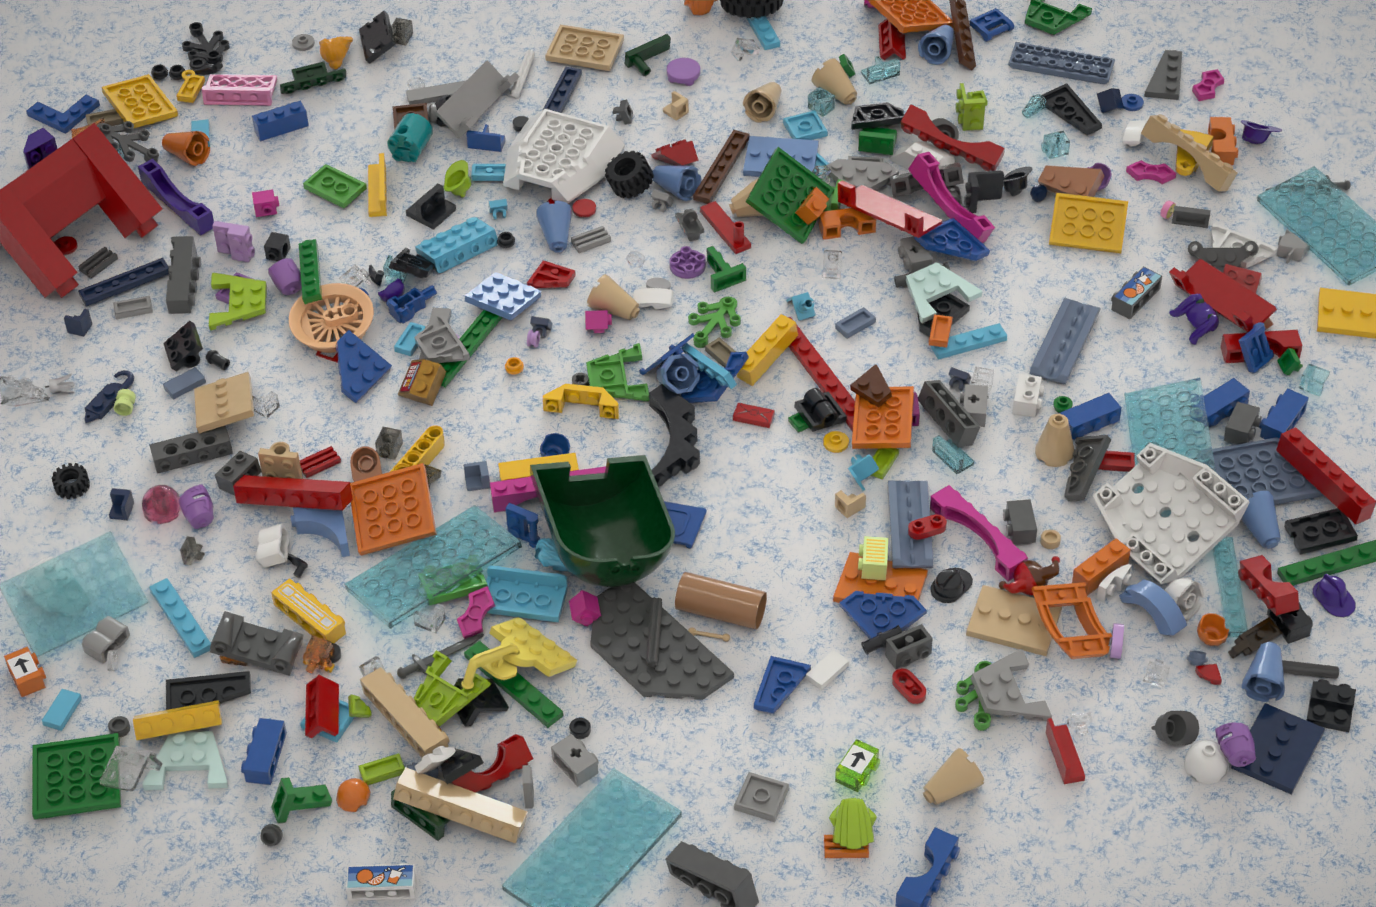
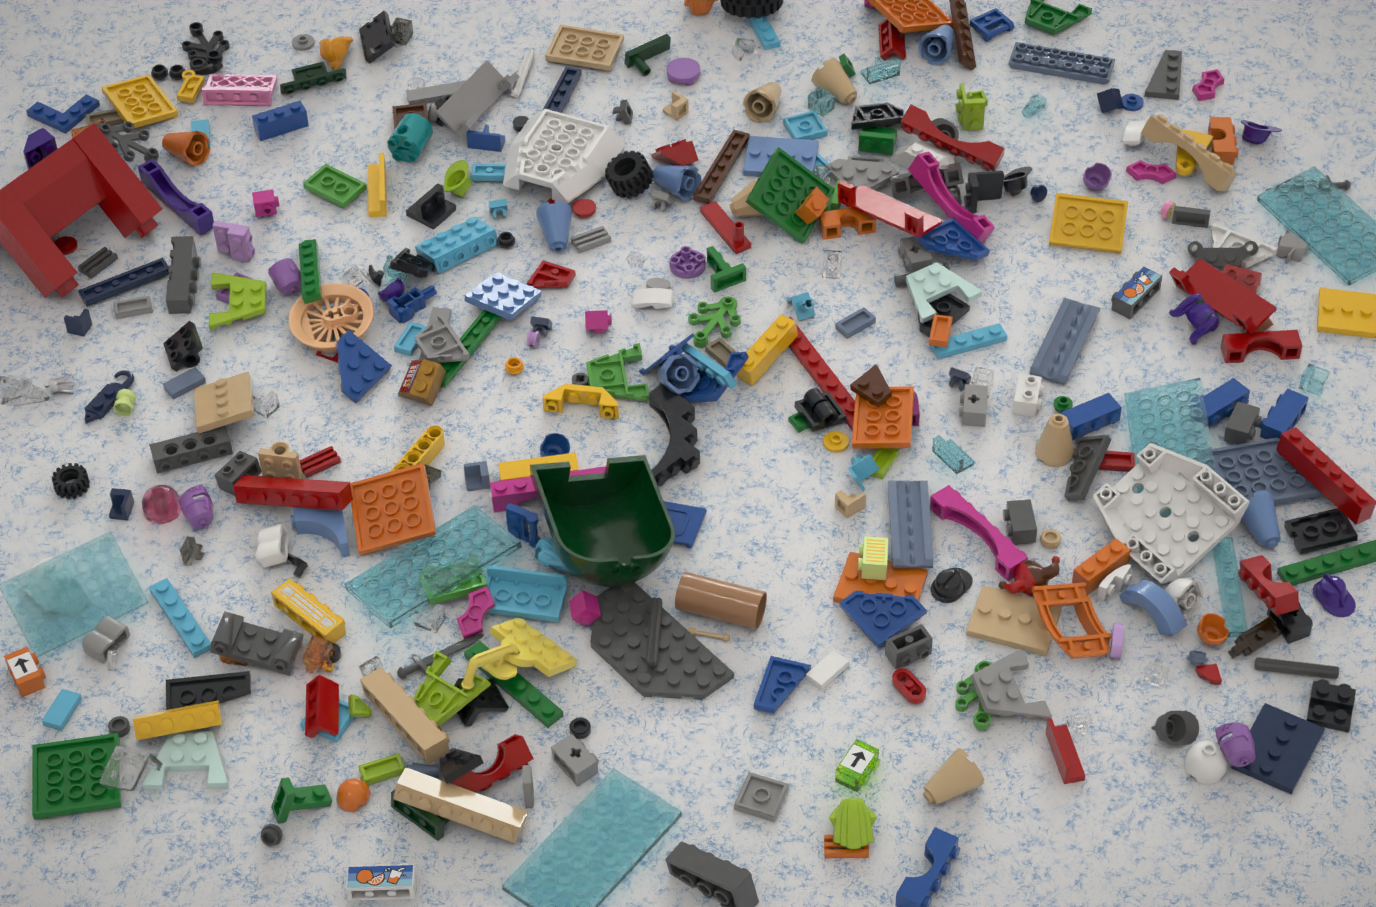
(214, 358): black pin -> none
(264, 751): blue brick -> none
(277, 246): black brick -> none
(365, 463): nougat cap -> none
(389, 443): clear smoke brick -> none
(433, 760): white slope -> none
(612, 297): tan cone -> none
(690, 224): dark grey hips -> none
(753, 415): red tile -> none
(880, 640): black pin -> none
(927, 527): red plate -> none
(948, 413): dark grey brick -> none
(1055, 144): clear light blue brick -> none
(1071, 180): nougat wedge -> none
(1072, 109): black wing -> none
(1256, 348): blue plate -> none
(1265, 675): medium blue cone -> none
(1289, 362): green tile -> none

